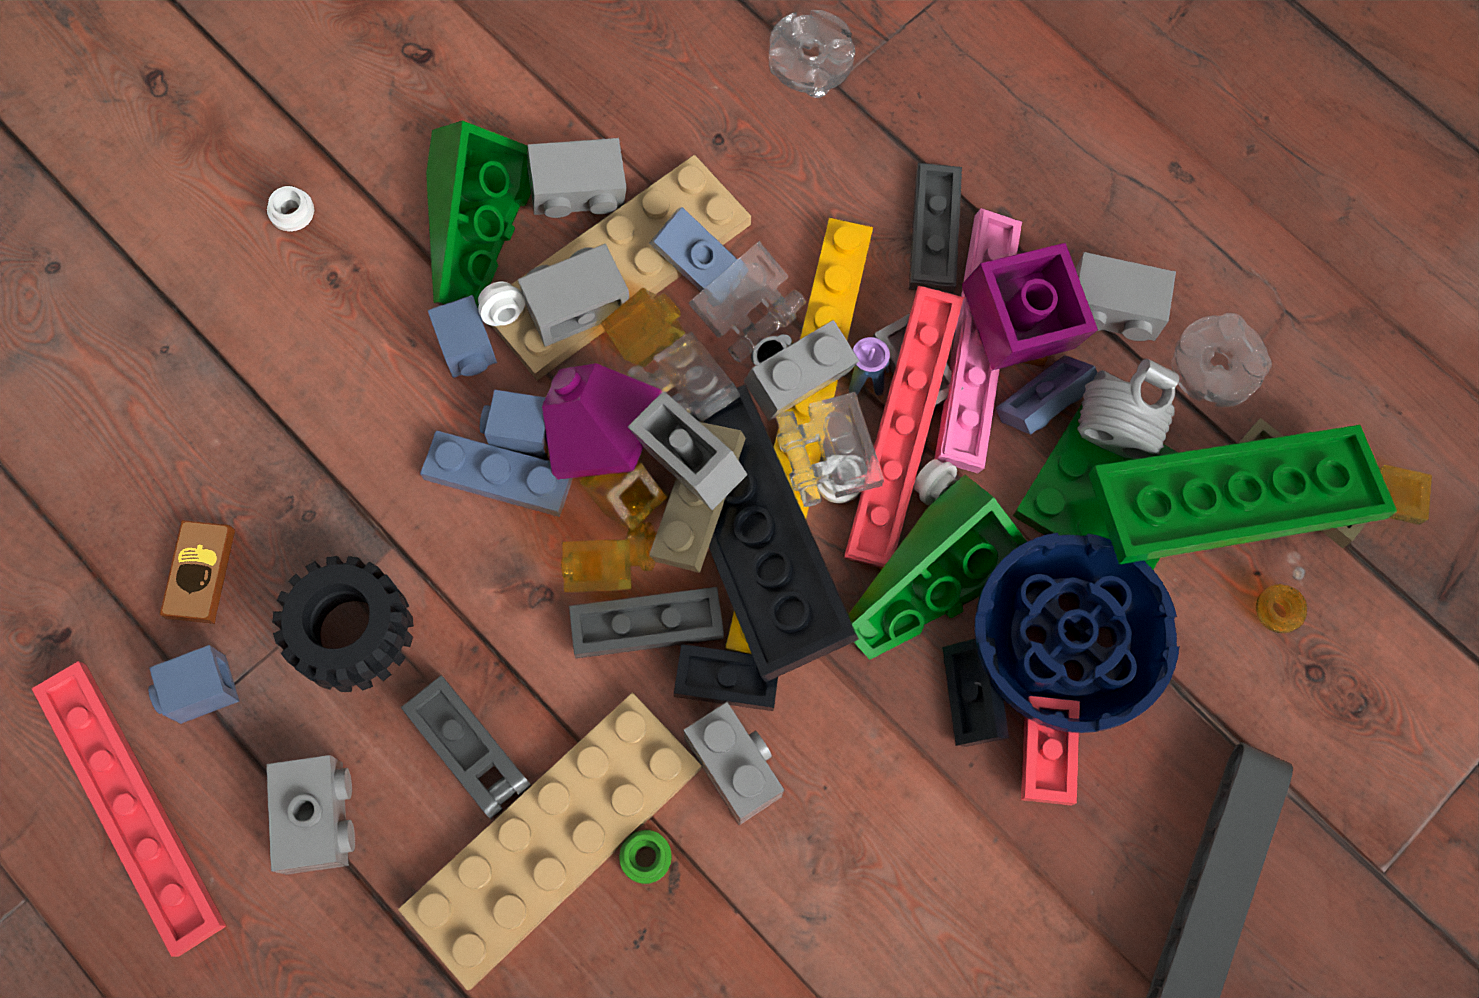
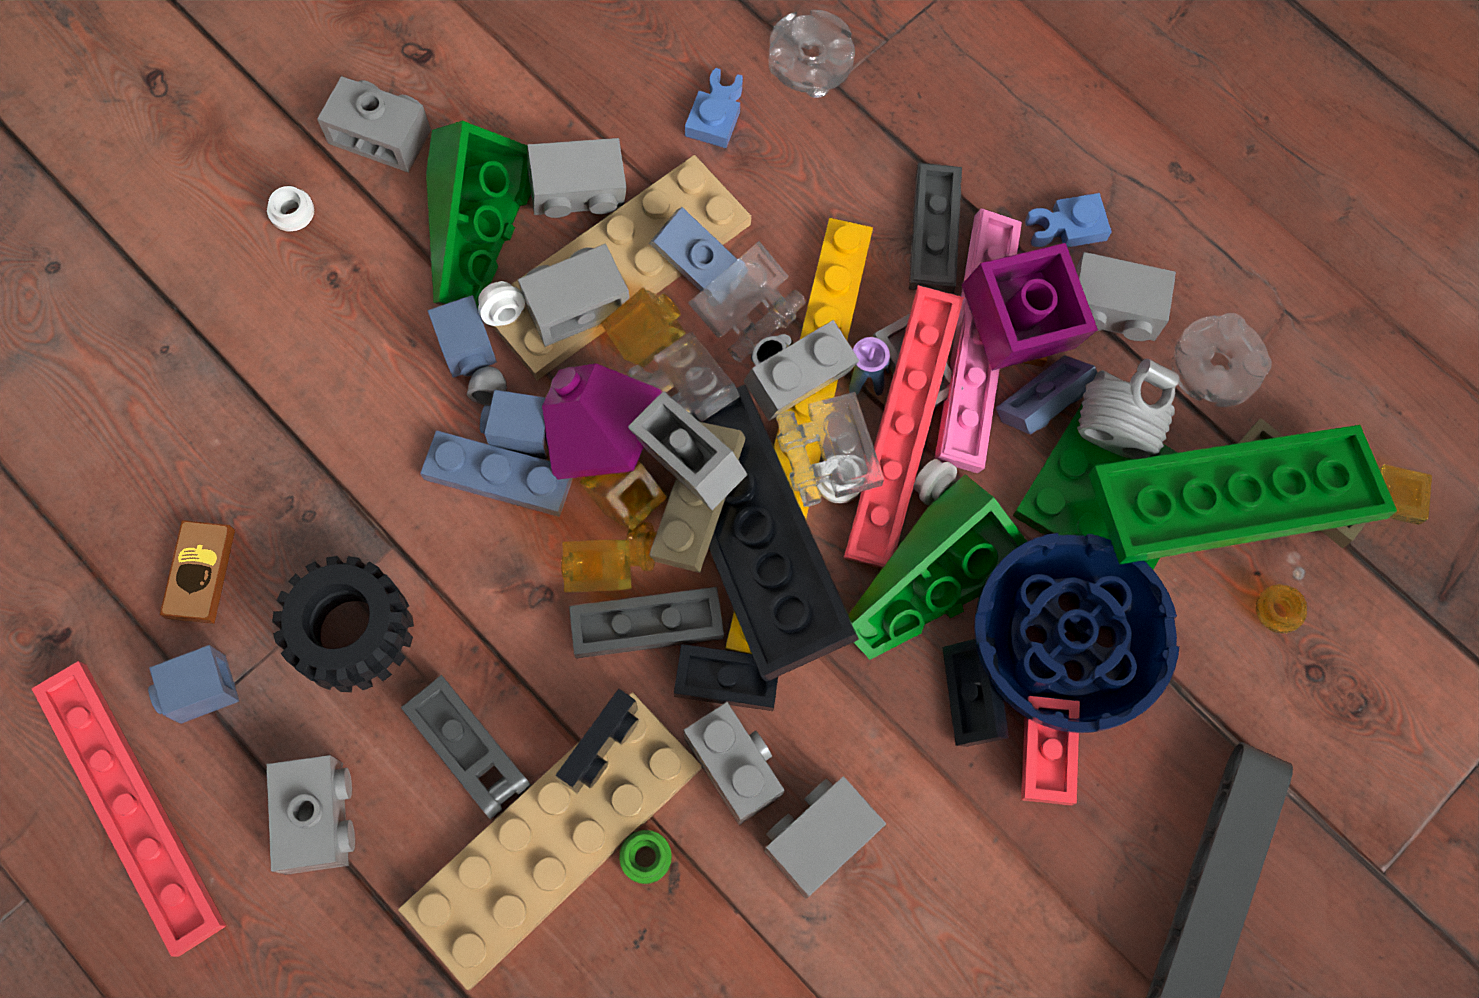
(374, 123): none -> light grey brick
(483, 384): none -> light grey hinge
(586, 761): none -> black plate
(715, 113): none -> medium blue plate
(823, 836): none -> light grey brick
(1074, 219): none -> medium blue plate

